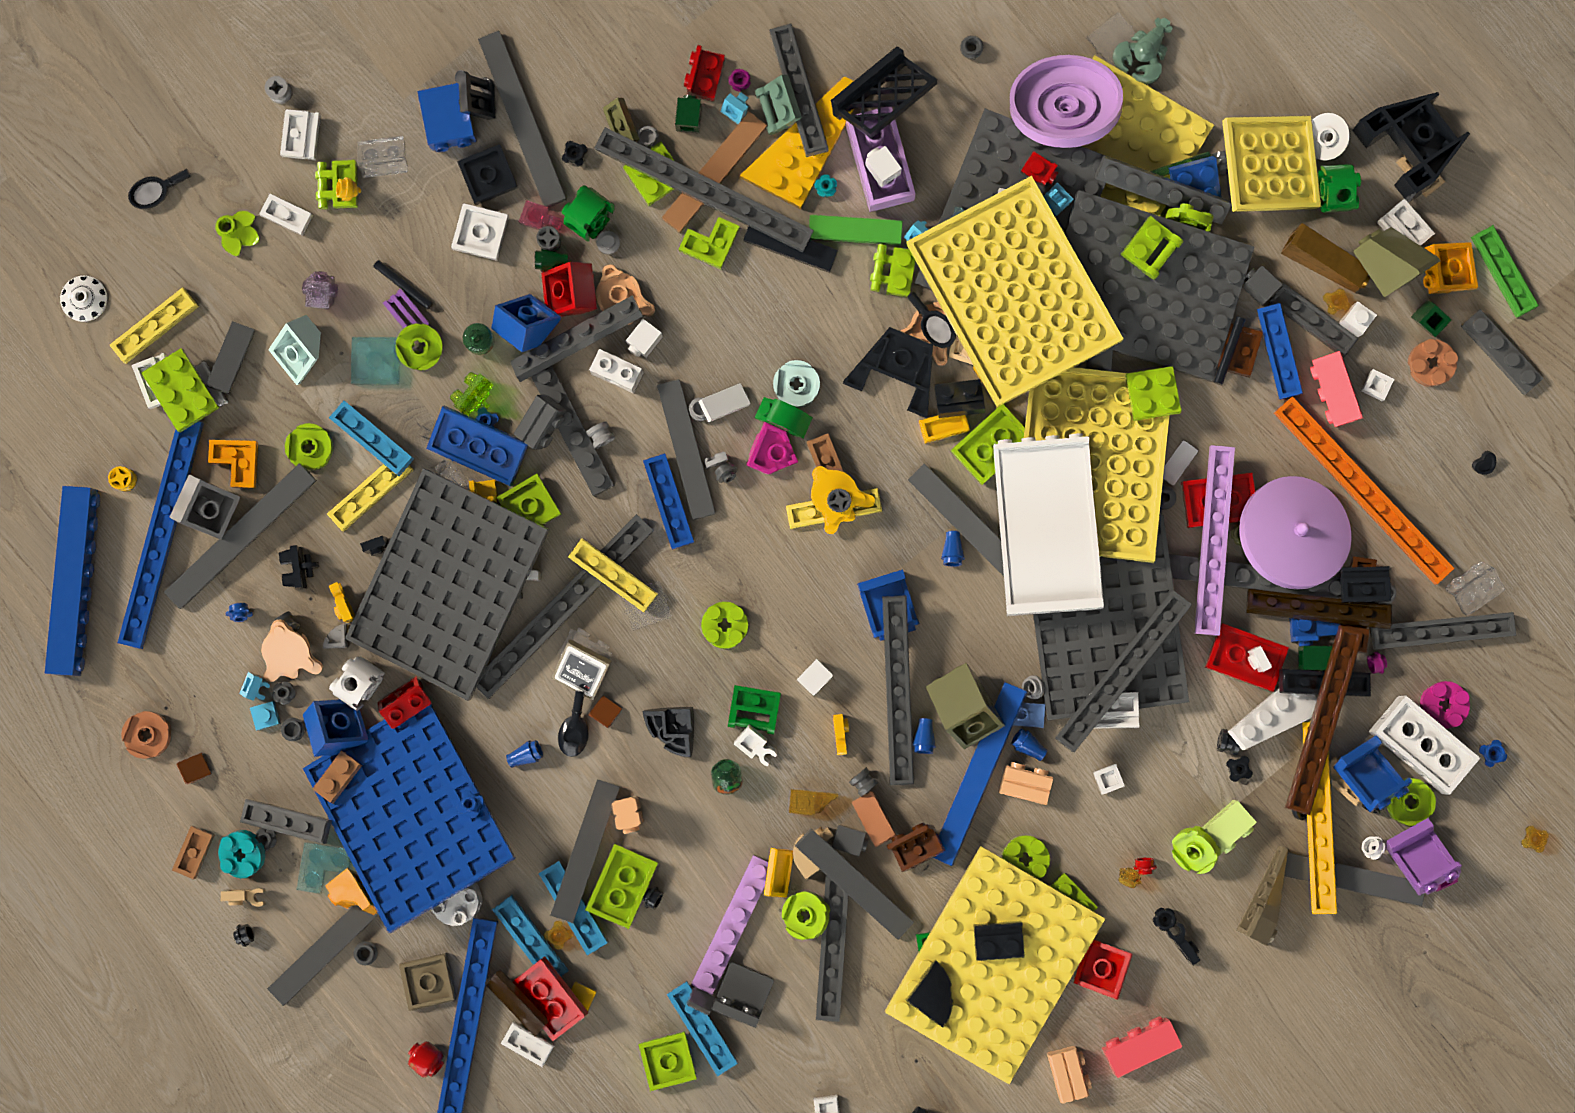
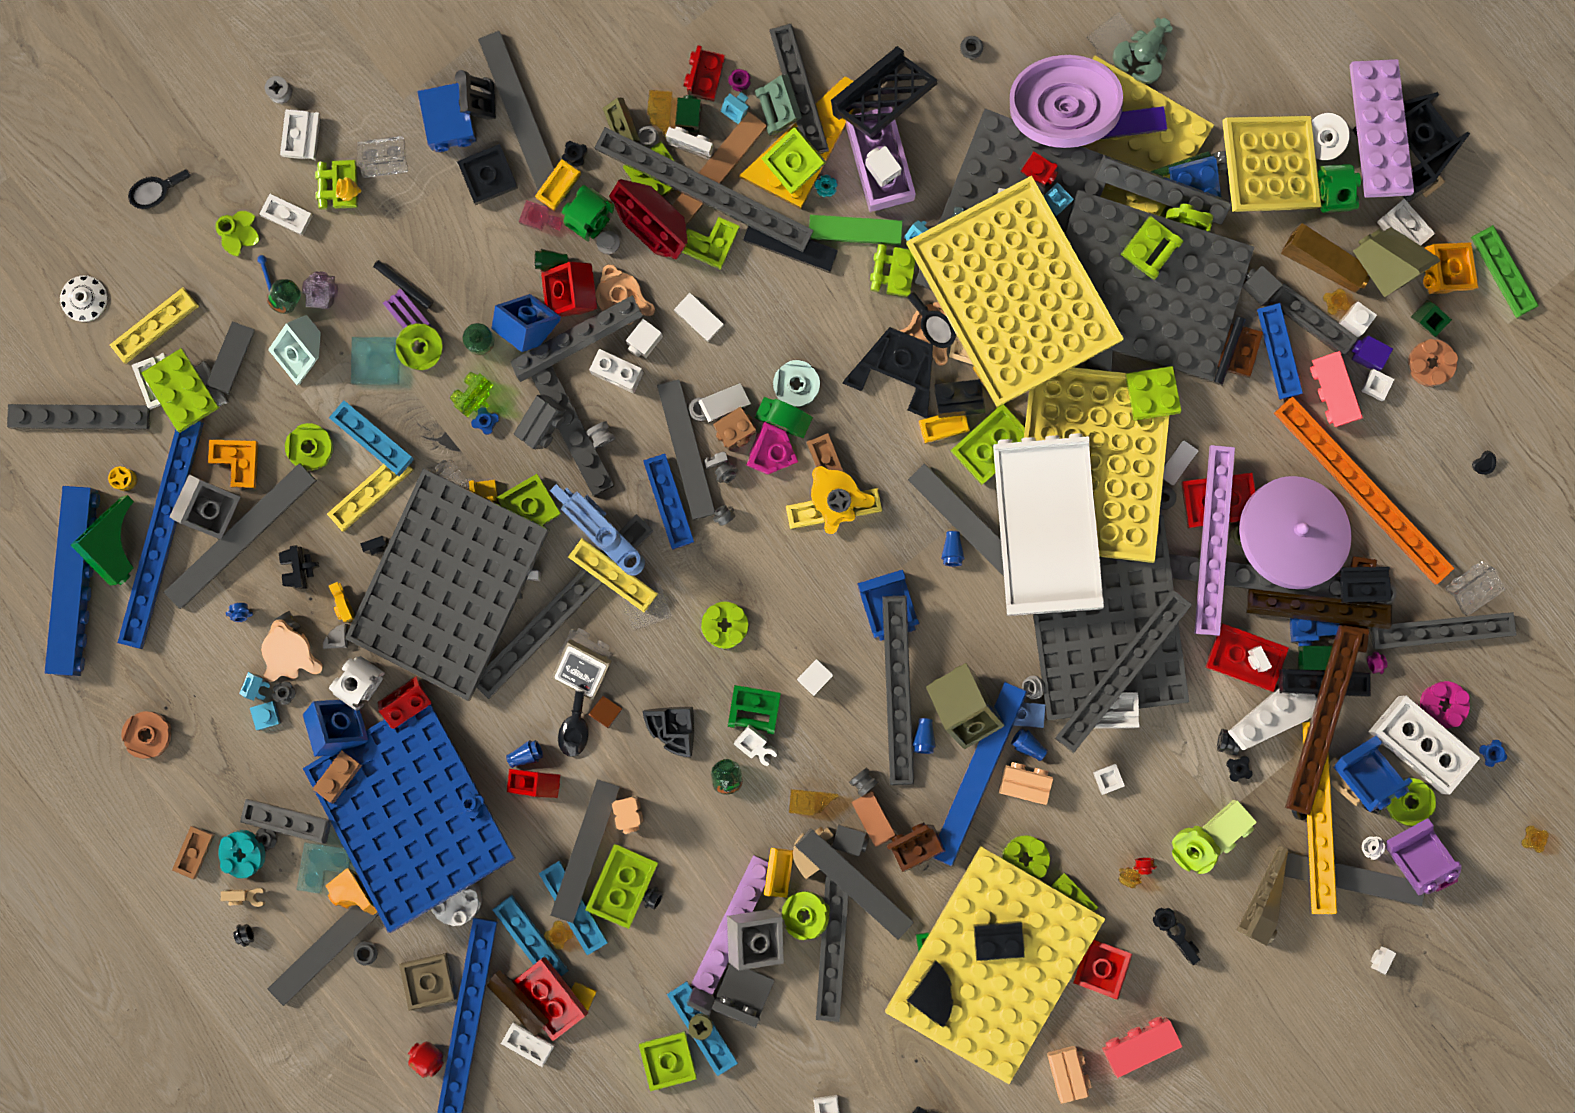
(78, 416): none -> dark grey plate
(102, 545): none -> green arch
(193, 768): dark orange slope -> none
(262, 260): none -> blue hinge
(283, 296): none -> clear green head
(292, 729): dark grey plate -> none
(477, 445): blue tile -> none
(480, 232): white plate -> none
(533, 783): none -> red slope
(548, 234): dark grey wheel -> none
(558, 185): none -> yellow tile
(591, 521): none -> medium blue plate
(650, 218): none -> dark red wedge
(660, 109): none -> clear yellow slope
(697, 145): none -> white plate
(698, 317): none -> white tile
(702, 1022): none -> olive wheel
(724, 515): none -> dark grey plate
(735, 429): none -> medium nougat head
(755, 939): none -> light grey brick
(793, 160): none -> lime plate
(840, 727): yellow plate -> none
(1139, 122): none -> dark purple tile
(1371, 353): none -> dark purple brick
(1381, 128): none -> lavender plate
(1382, 960): none -> white plate
(1502, 352): dark grey plate -> none

